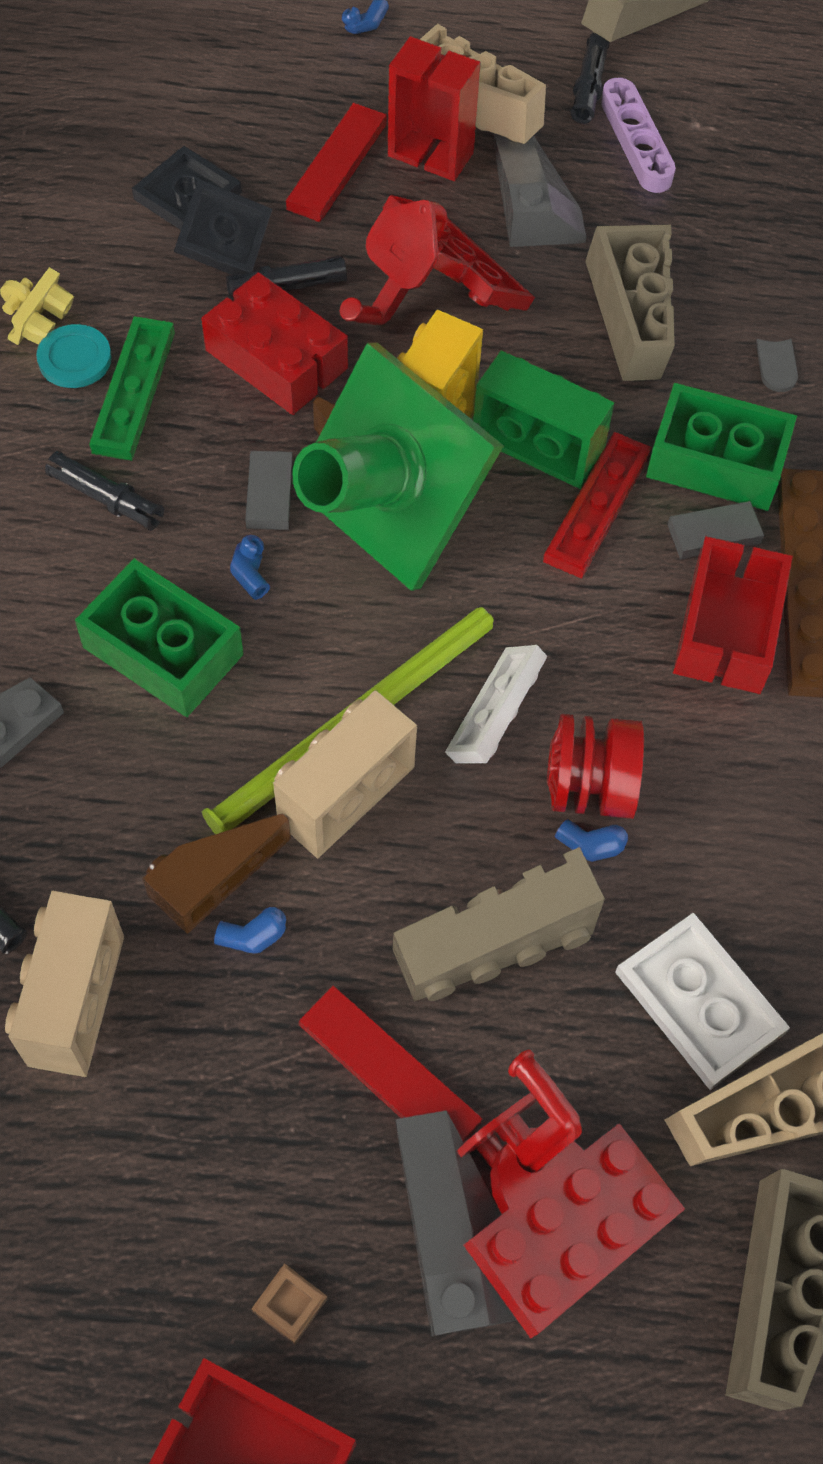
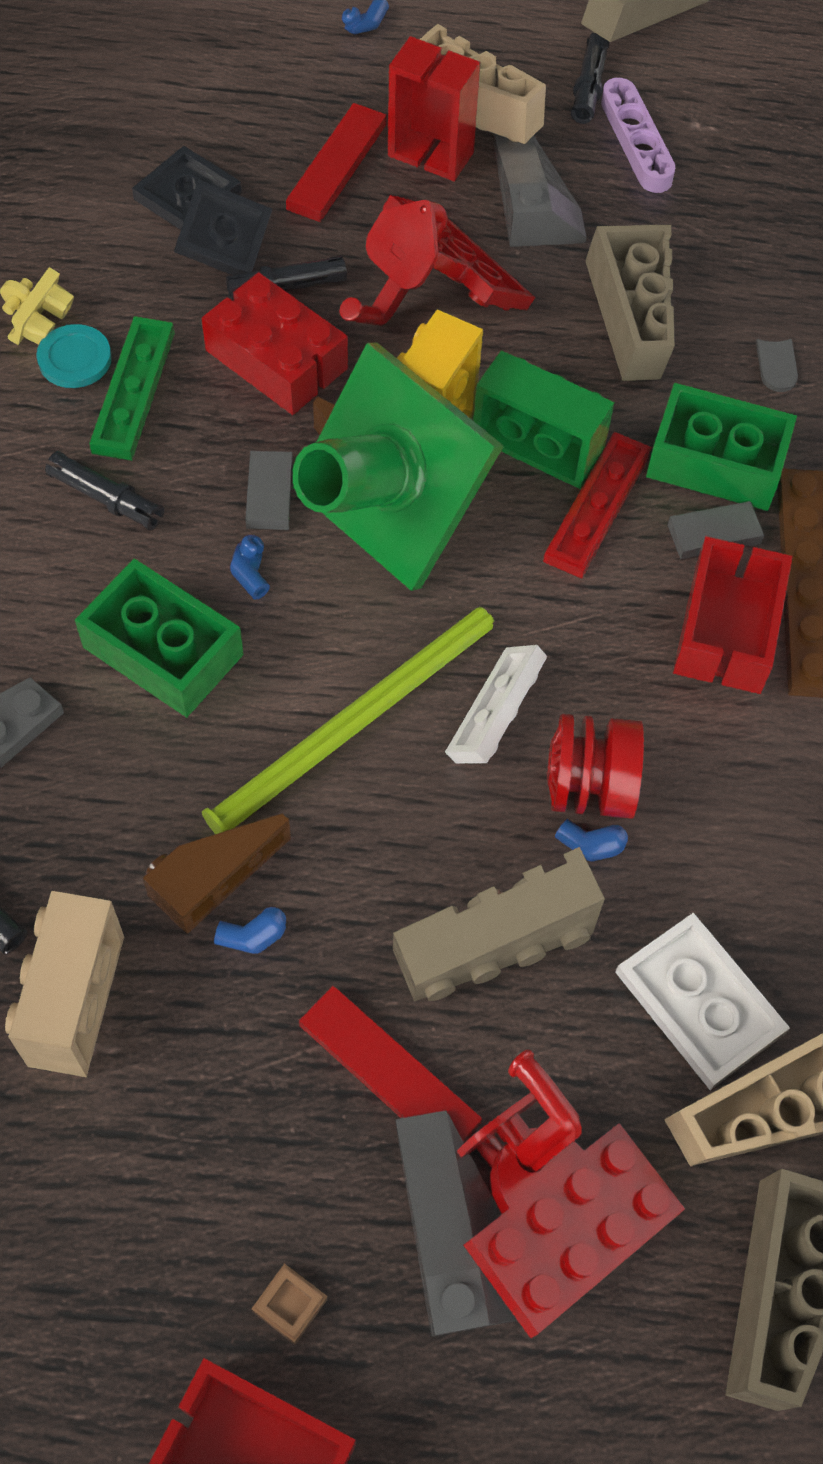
(345, 772): tan brick -> none

